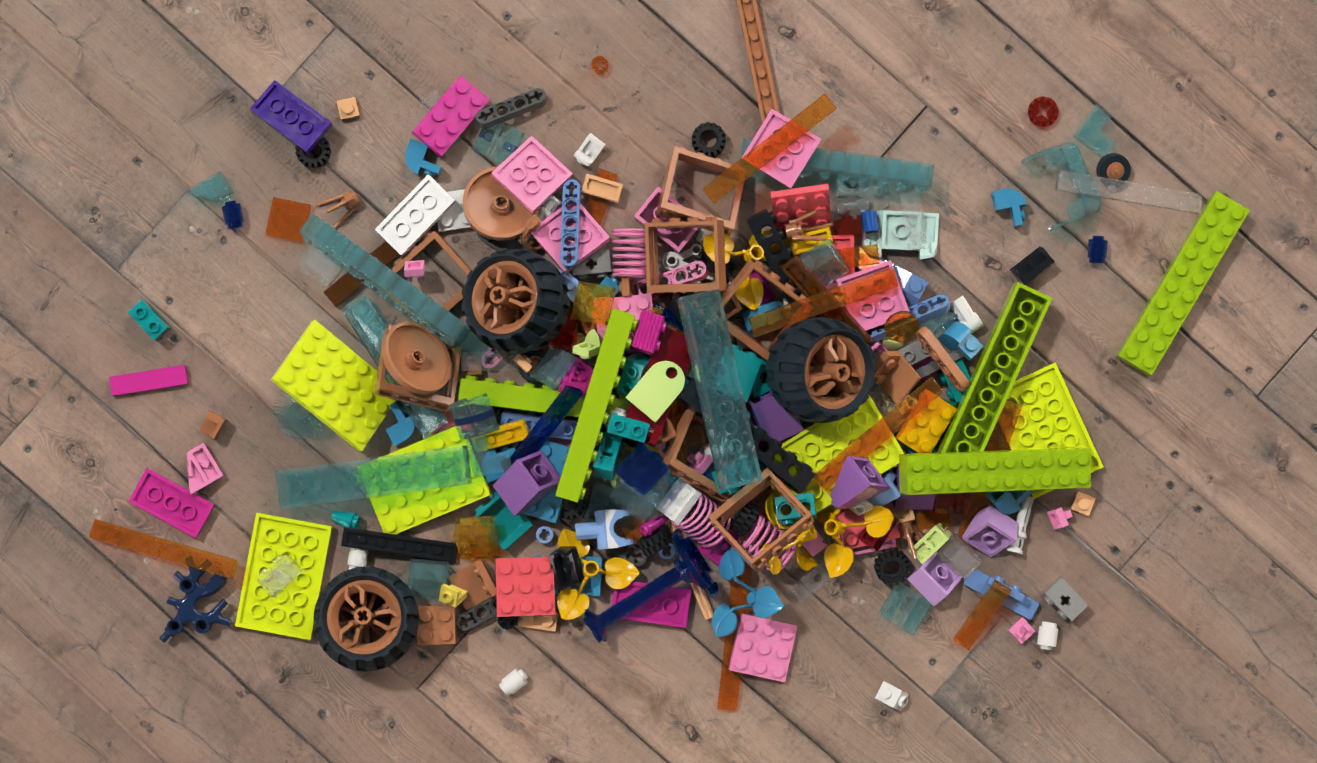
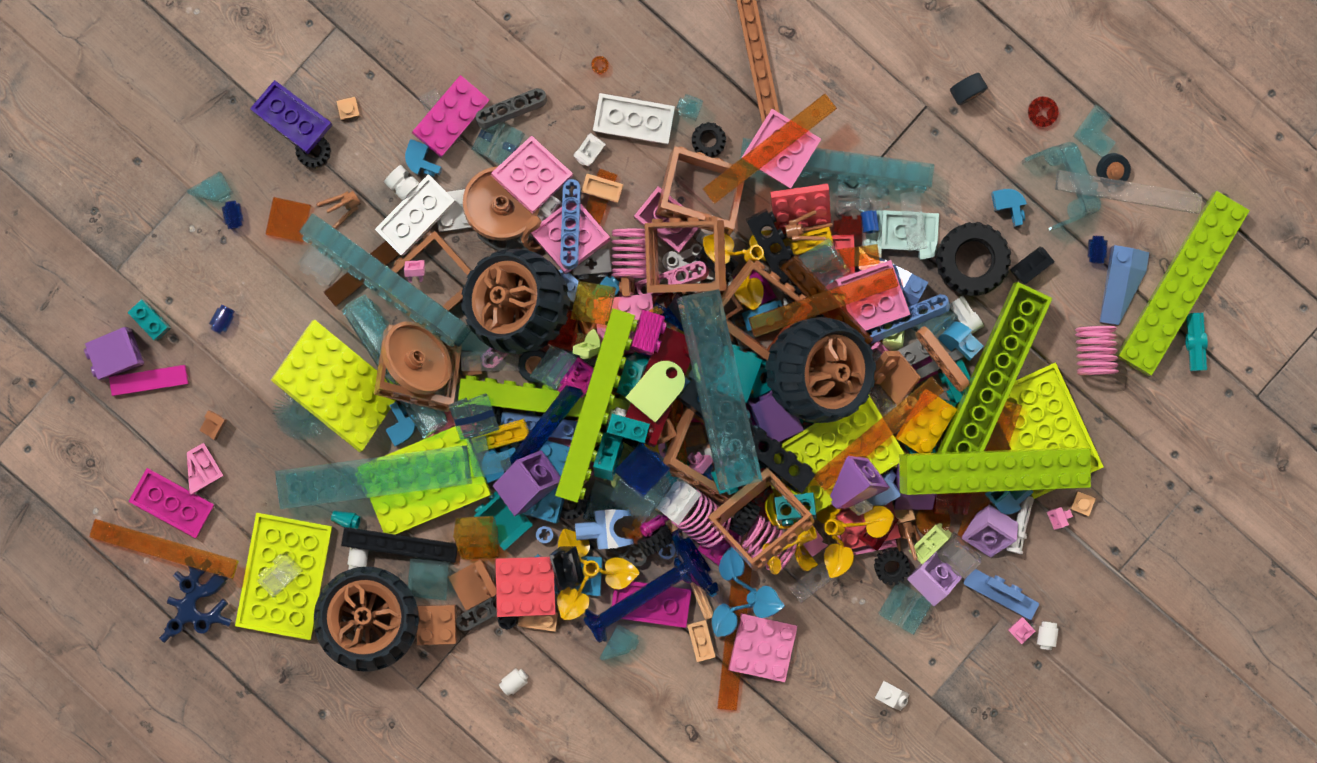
(113, 353): none -> medium lavender slope
(221, 319): none -> clear blue brick
(401, 182): none -> white wheel
(452, 595): light yellow bracket -> none
(523, 362): light nougat plate -> none
(620, 643): none -> clear light blue slope
(633, 118): none -> white plate
(689, 107): none -> clear light blue brick
(701, 640): none -> light nougat plate
(901, 326): clear orange piece -> none
(968, 88): none -> black wheel
(982, 614): clear orange tile -> none
(999, 259): none -> black tyre
(1075, 602): light grey brick -> none
(1103, 359): none -> bright pink piece
(1123, 278): none -> medium blue wedge
(1196, 341): none -> teal piece

